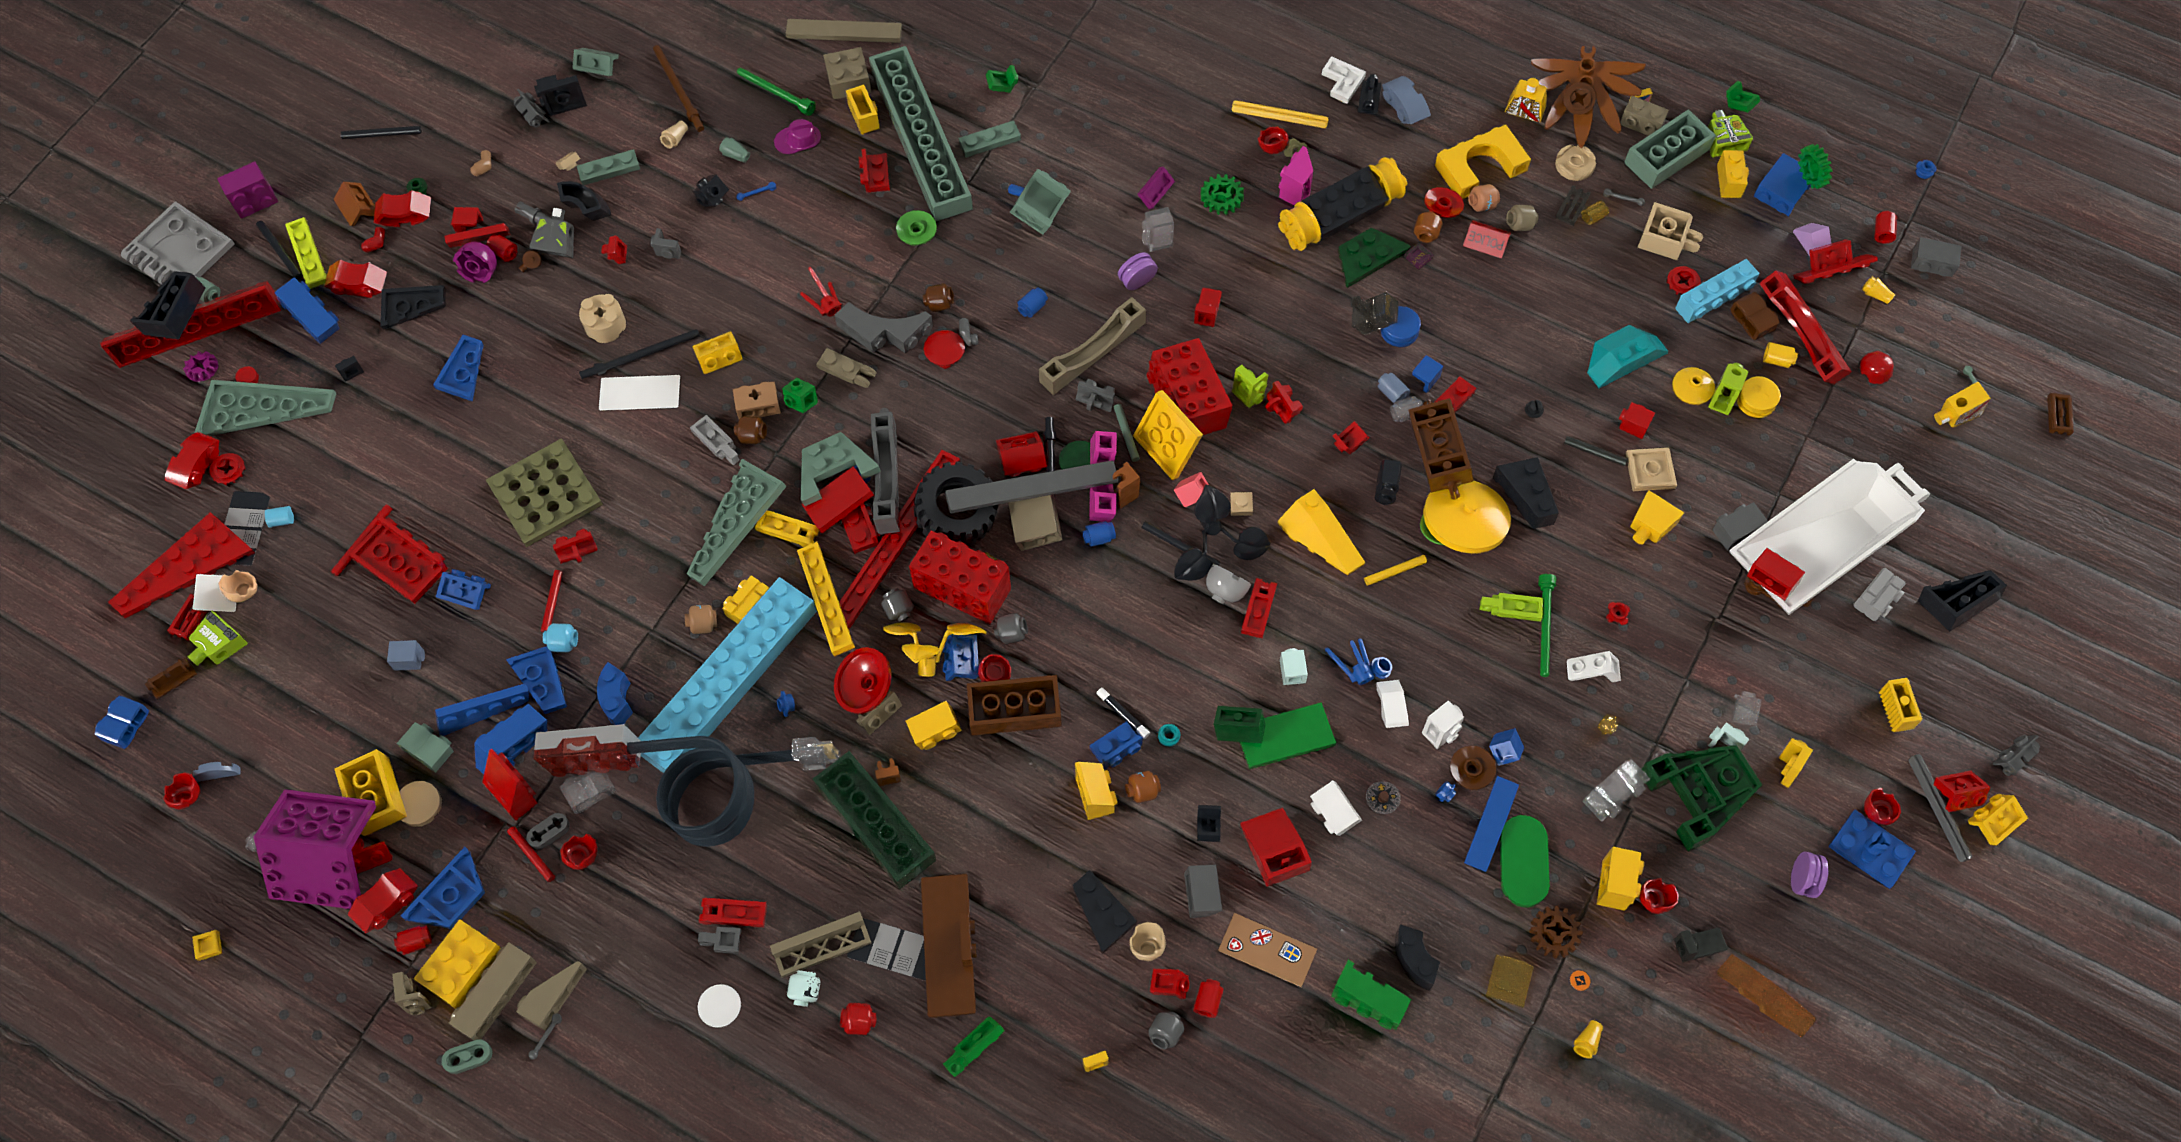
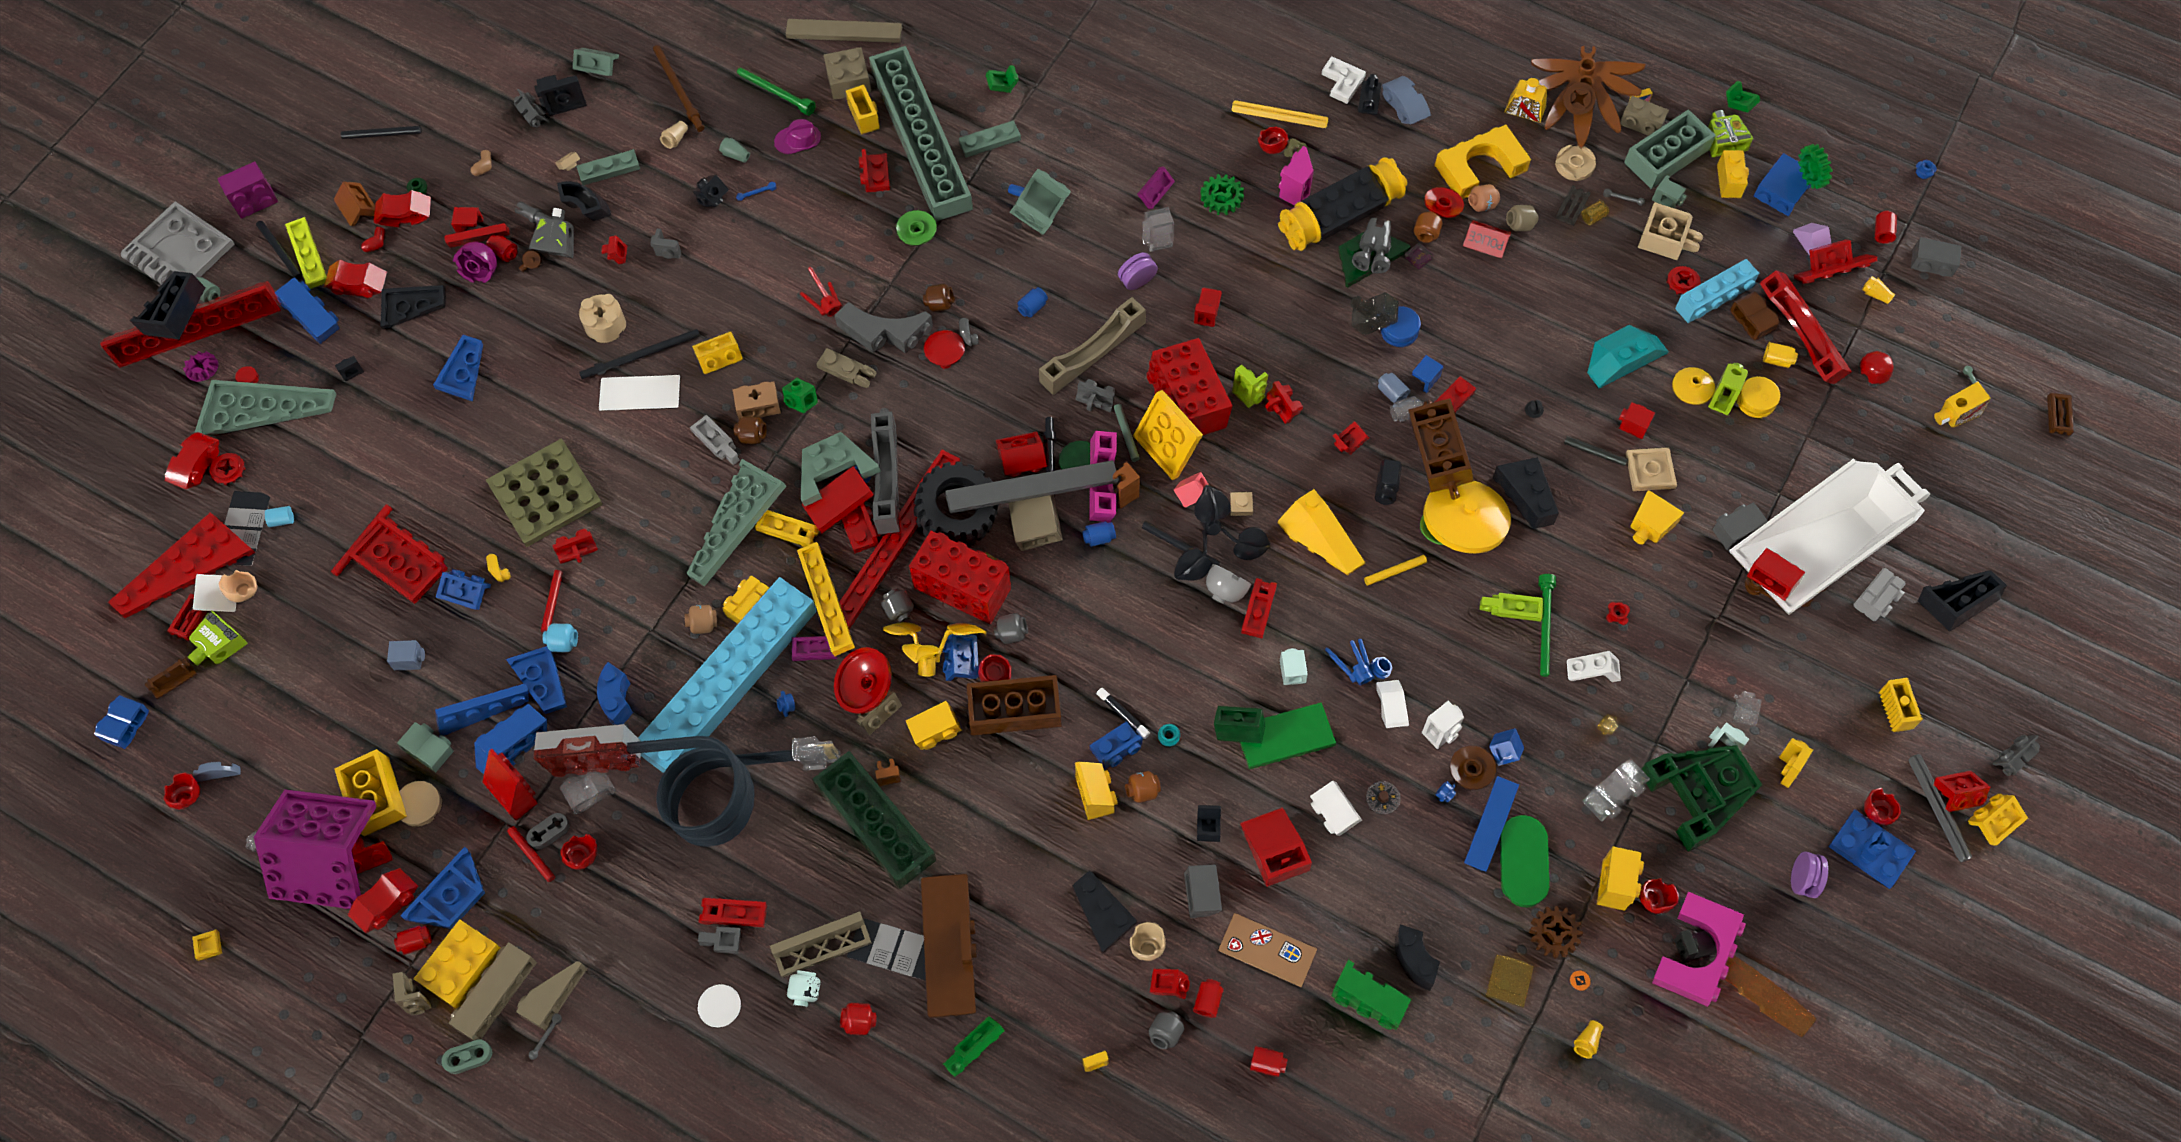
(493, 568): none -> yellow arm
(811, 648): none -> magenta plate
(1268, 1061): none -> red brick
(1376, 240): none -> dark grey piece
(1669, 193): none -> sand green brick
(1722, 926): none -> dark pink arch

